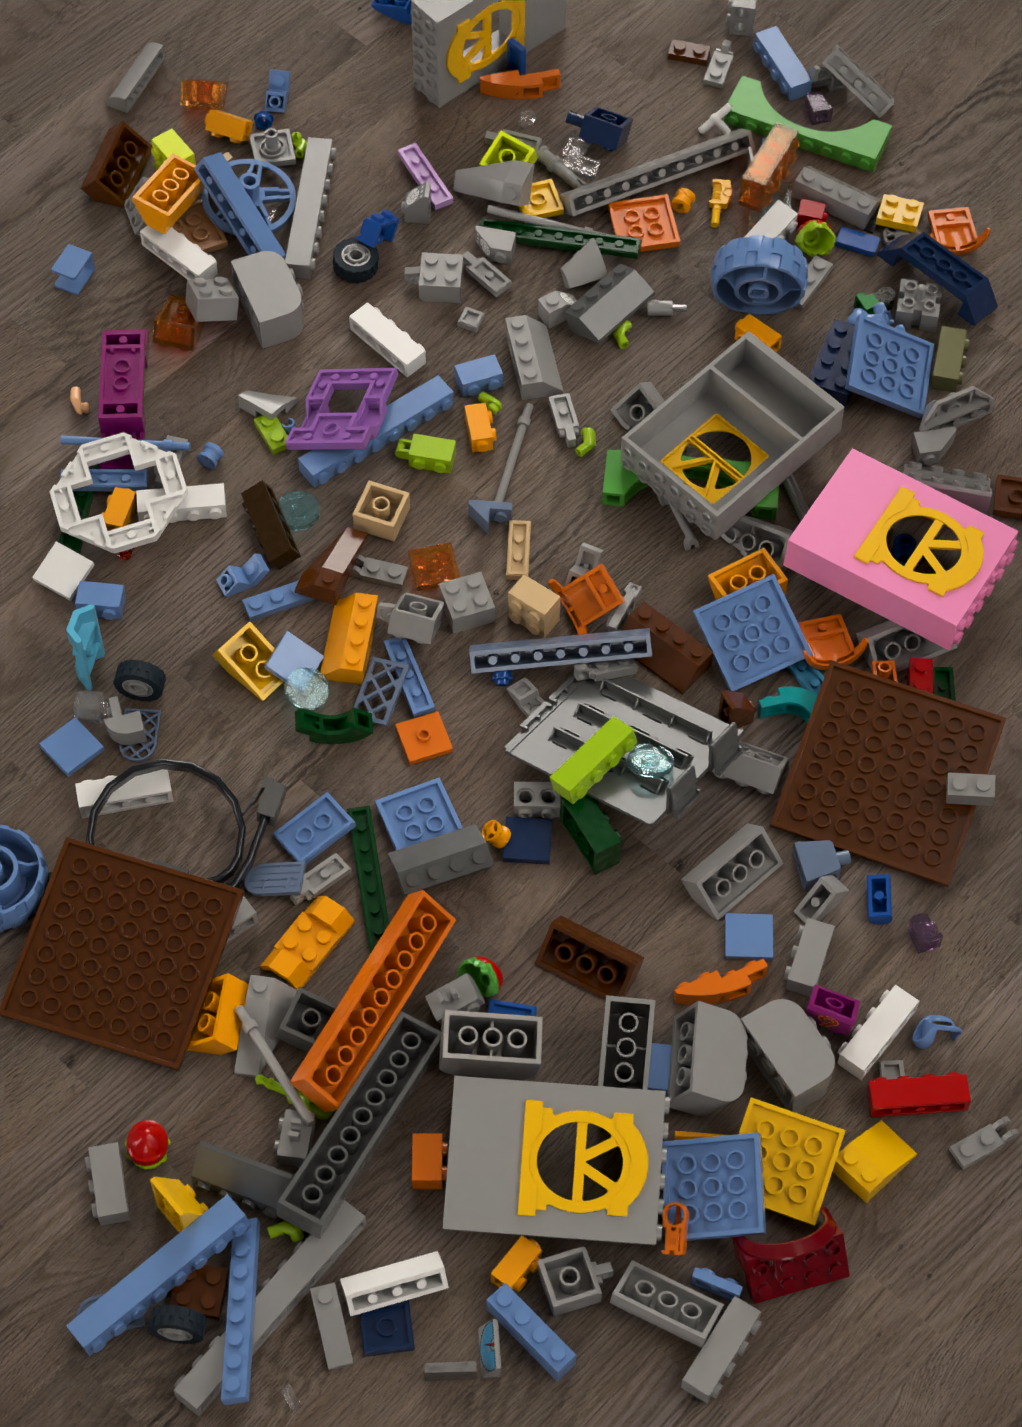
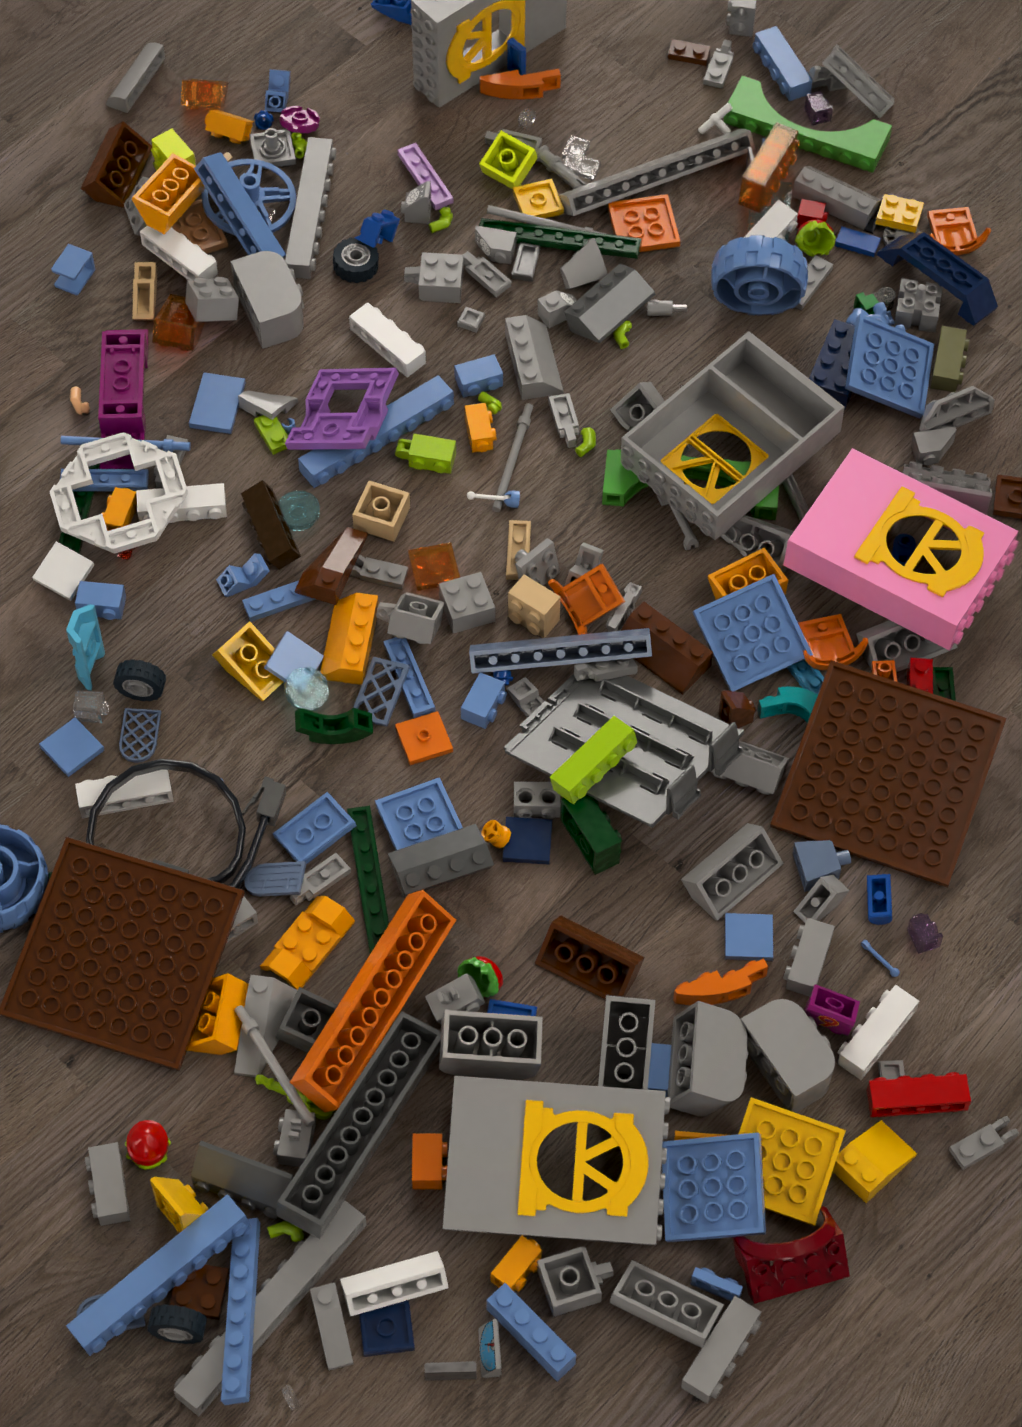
(125, 728): light grey brick -> none
(144, 290): none -> tan slope
(210, 455): medium blue wheel -> none
(217, 403): none -> medium blue tile
(299, 120): none -> magenta tile
(443, 222): none -> lime arm
(483, 700): none -> medium blue brick
(485, 511): sand blue slope -> none
(501, 182): light grey wedge -> none
(511, 498): none -> hinge
(526, 262): none -> flat silver tile
(539, 563): none -> light grey plate
(602, 127): dark blue brick -> none
(650, 761): clear light blue tile -> none
(676, 1234): orange piece -> none
(683, 200): light orange wheel -> none
(720, 199): yellow piece -> none
(760, 330): light orange brick -> none
(893, 971): none -> medium blue hinge
(926, 1030): medium blue piece -> none
(970, 789): light grey brick -> none

